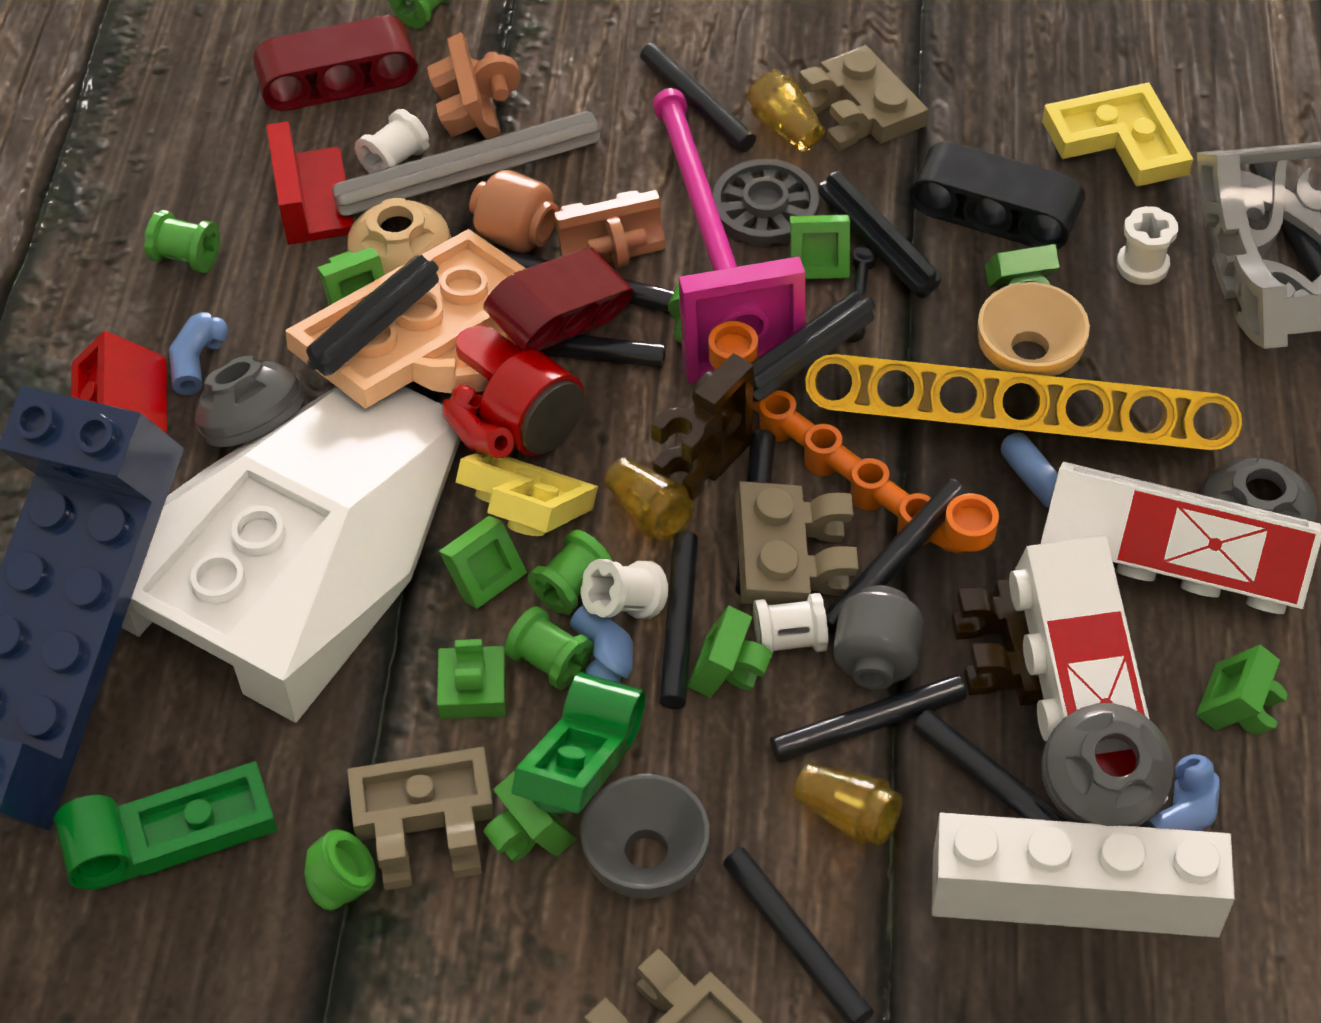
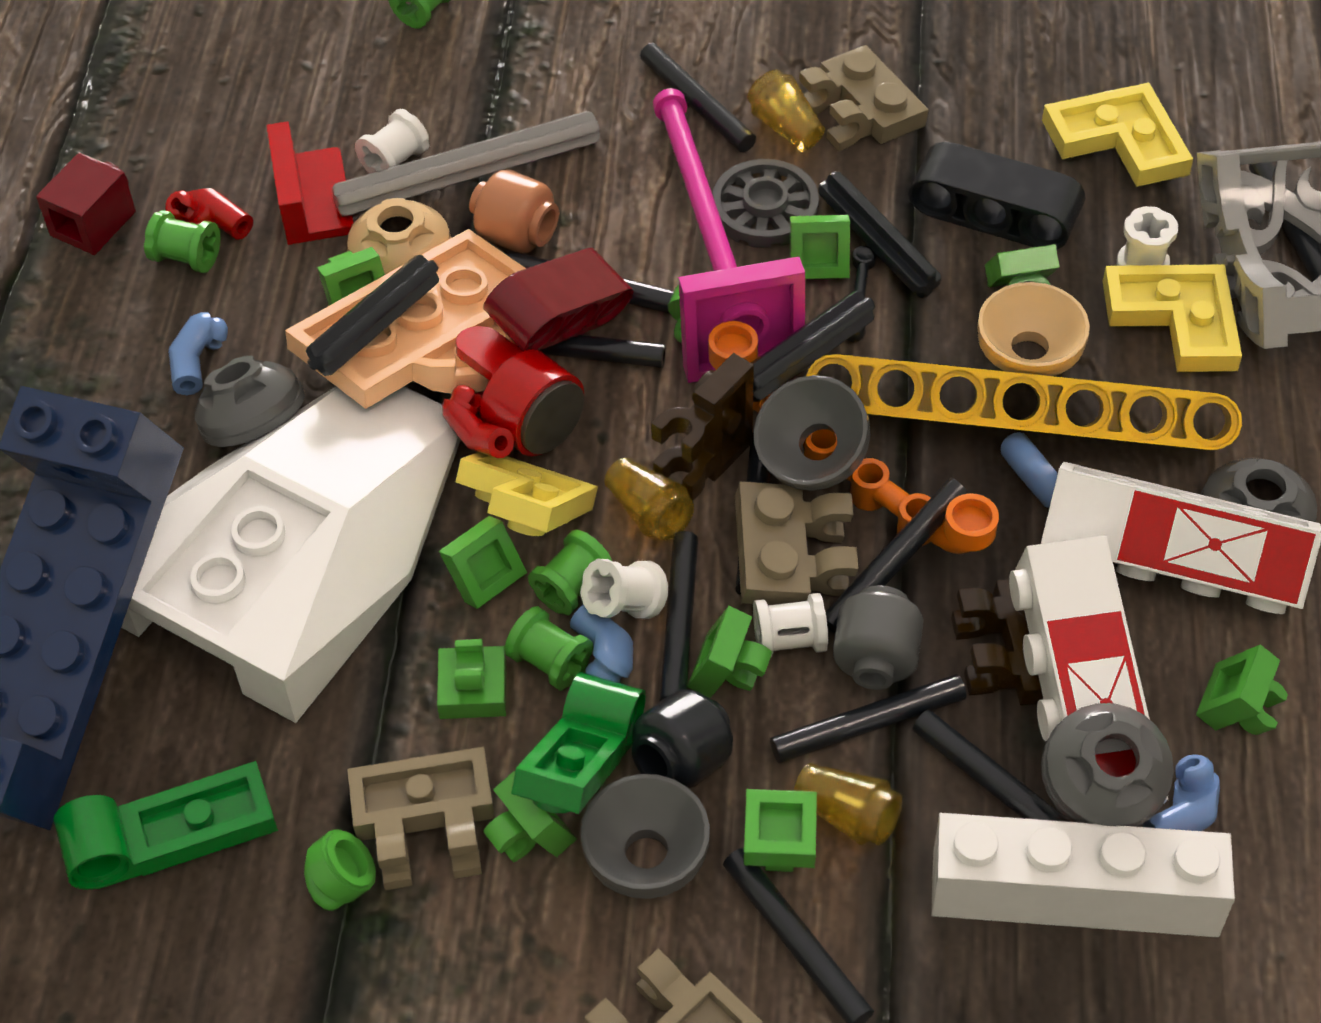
(86, 203): none -> dark red brick
(122, 376): red panel -> none
(210, 206): none -> red arm
(334, 63): dark red beam -> none
(469, 87): nougat hips -> none
(613, 228): nougat hips -> none
(682, 738): none -> black head
(780, 829): none -> bright green tile
(798, 411): none -> dark grey piece
(1187, 299): none -> light yellow plate

